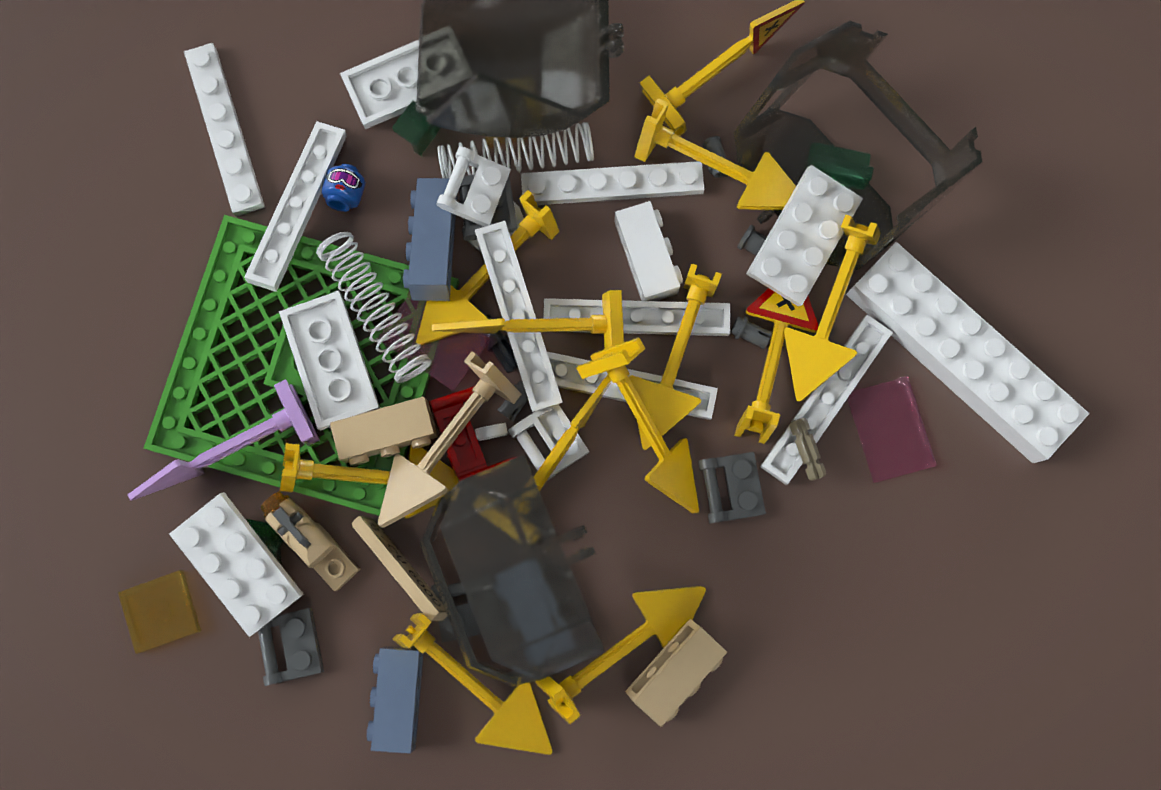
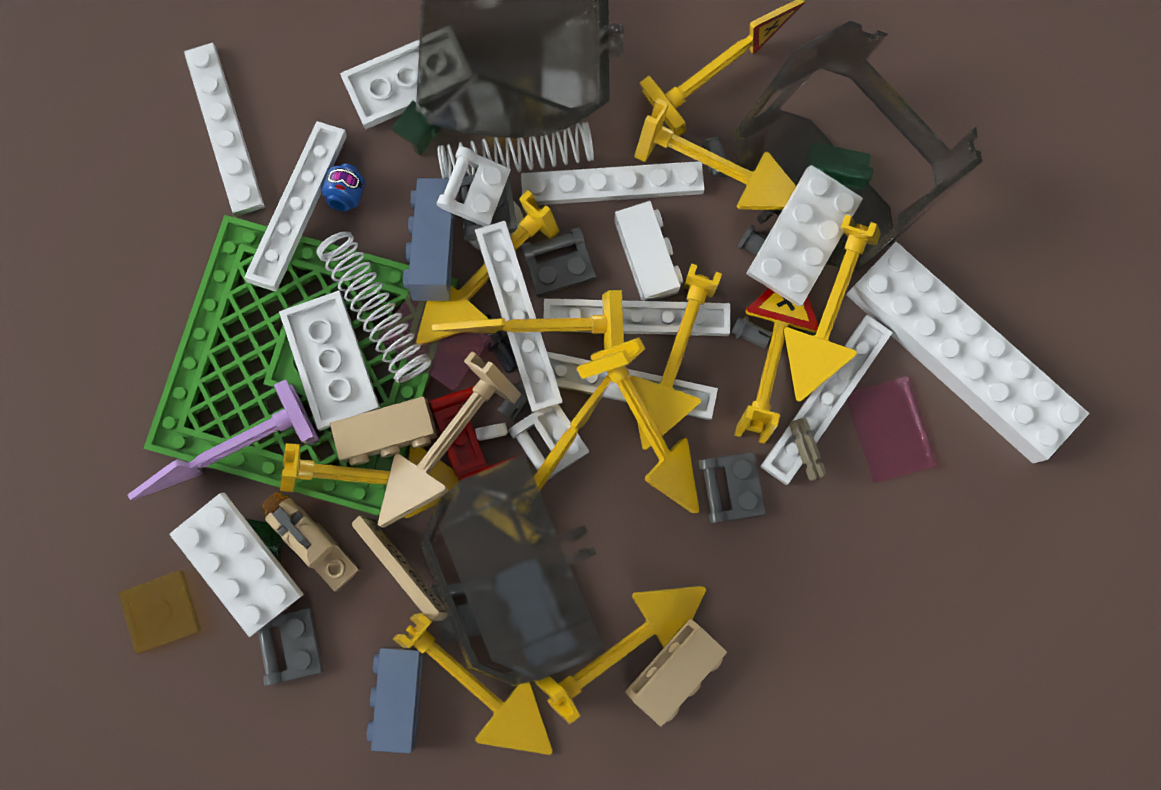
(562, 271): none -> dark grey plate

